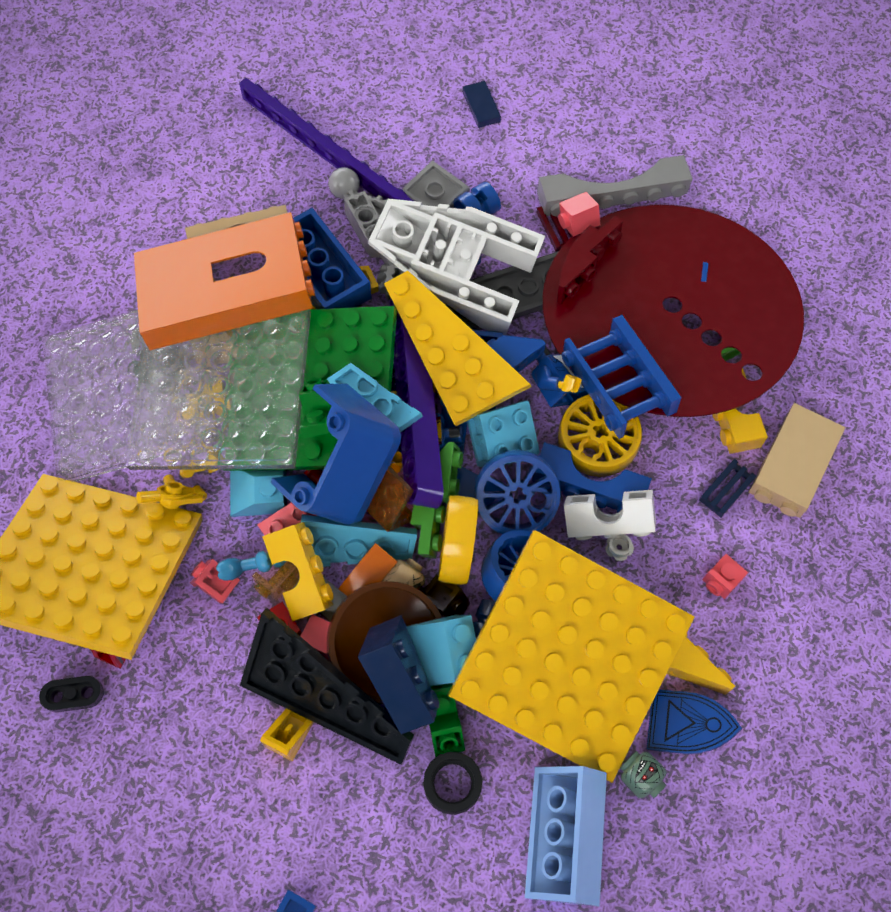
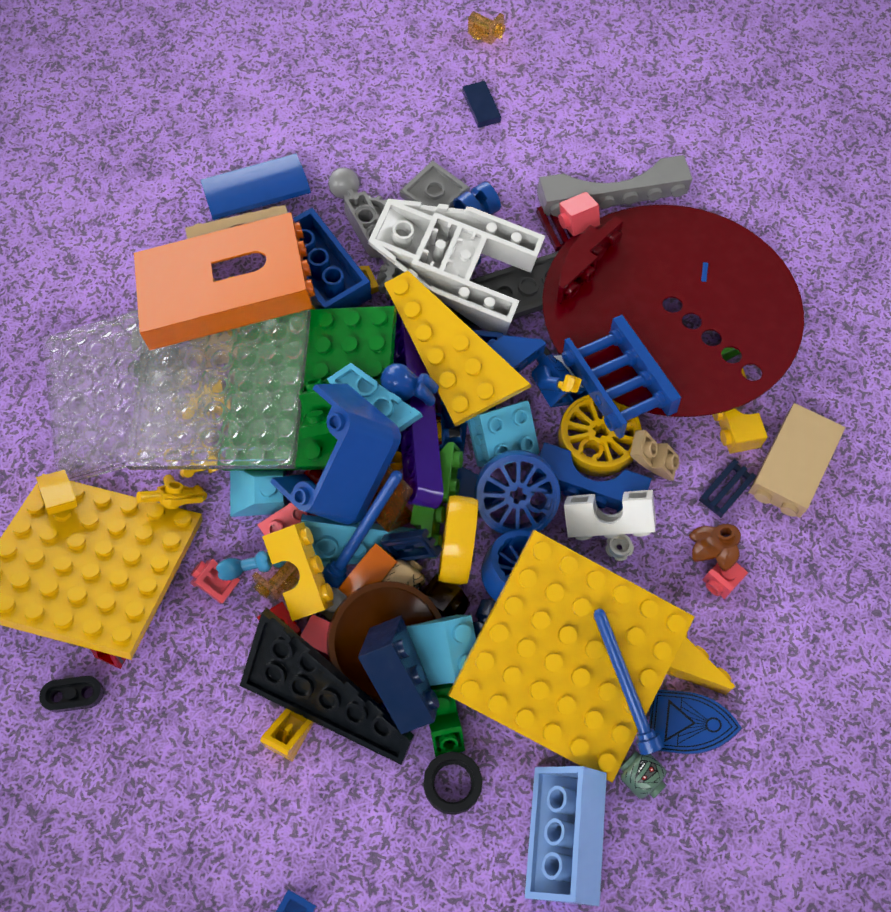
(56, 492): none -> yellow slope
(255, 186): none -> blue slope
(319, 143): dark purple plate -> none
(335, 573): none -> blue piece
(405, 384): none -> blue piece
(409, 542): none -> dark blue tile
(484, 28): none -> clear yellow bracket
(648, 740): none -> blue piece
(654, 456): none -> tan slope
(712, 544): none -> dark orange plate

